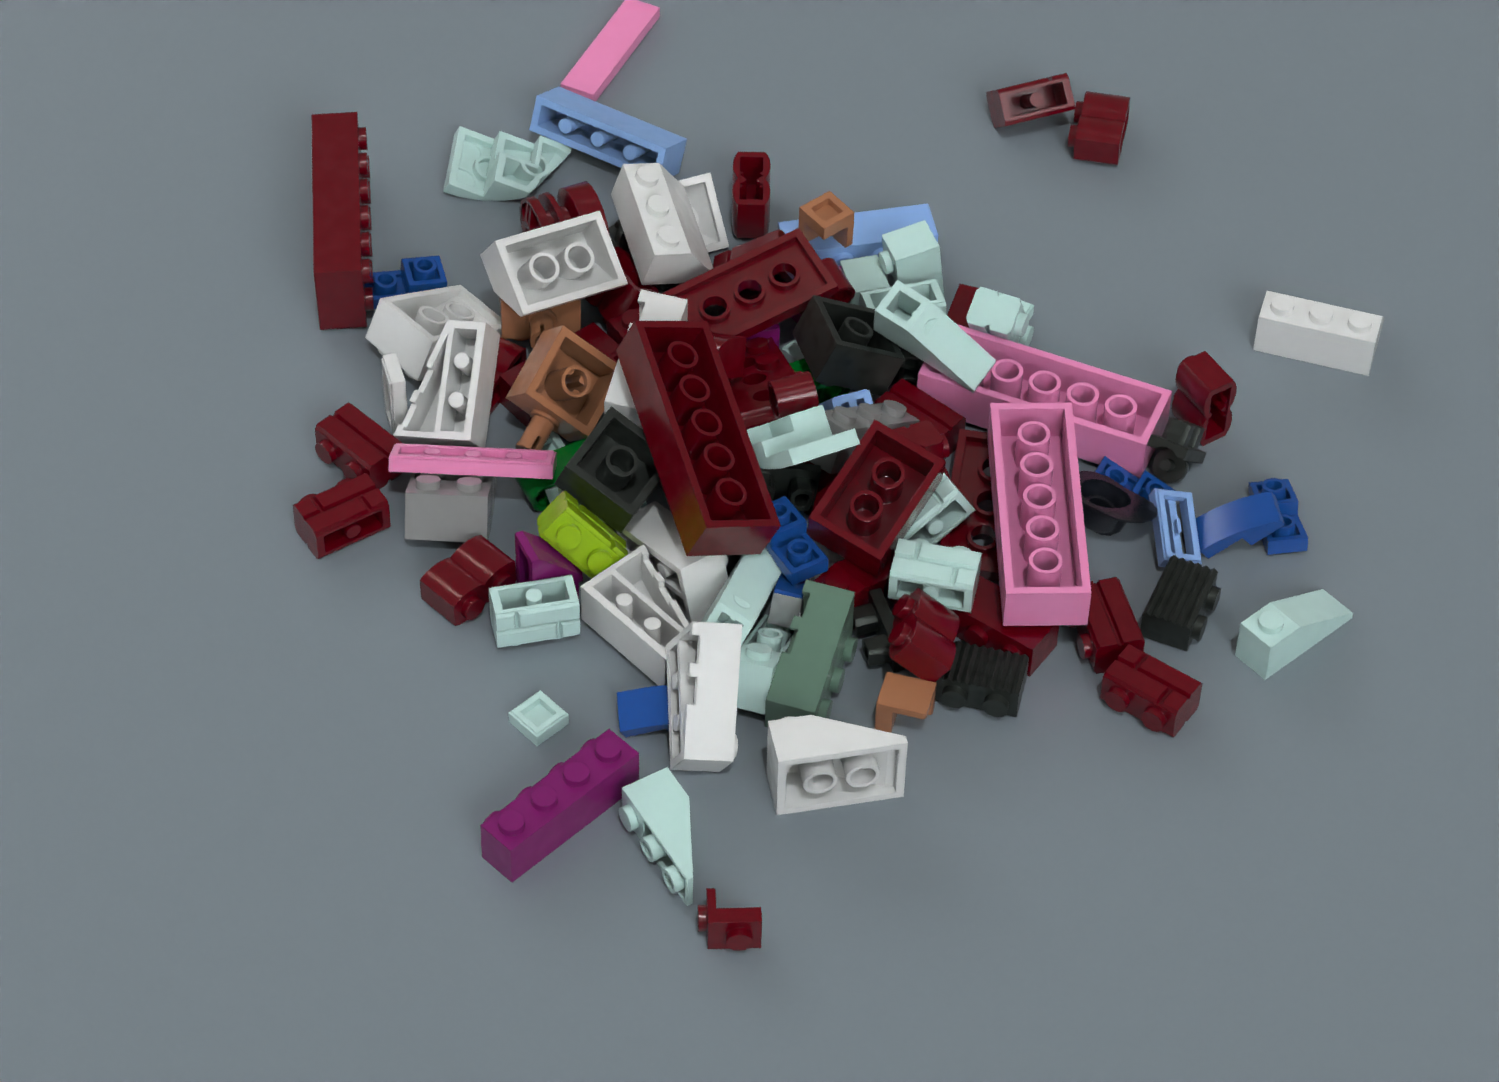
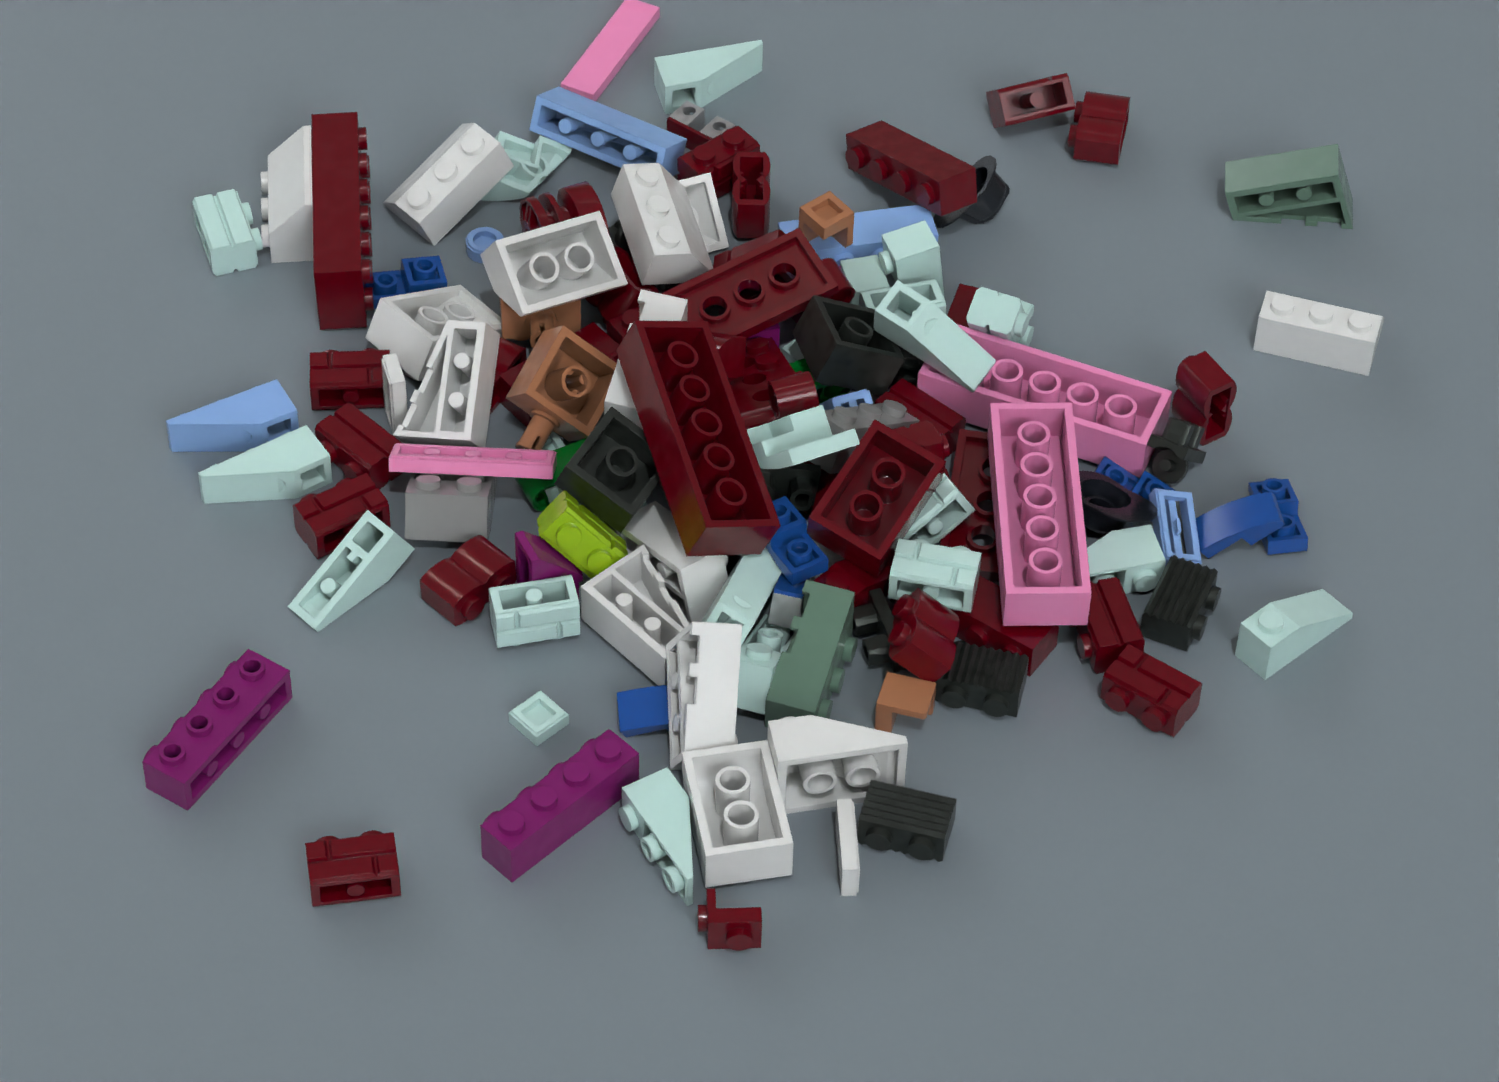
(217, 729): none -> magenta brick
(226, 232): none -> light aqua brick
(235, 422): none -> light blue slope
(272, 471): none -> light aqua slope
(289, 200): none -> white slope
(346, 378): none -> dark red brick
(351, 572): none -> light aqua slope
(353, 868): none -> dark red brick
(450, 182): none -> white slope
(479, 240): none -> light blue tile
(693, 126): none -> flat silver piece
(705, 73): none -> light aqua slope
(717, 158): none -> dark red brick
(737, 813): none -> white brick
(847, 847): none -> white tile
(906, 821): none -> pearl dark grey brick
(911, 168): none -> dark red brick
(990, 196): none -> black piece
(1130, 556): none -> light aqua slope
(1290, 185): none -> sand green wedge

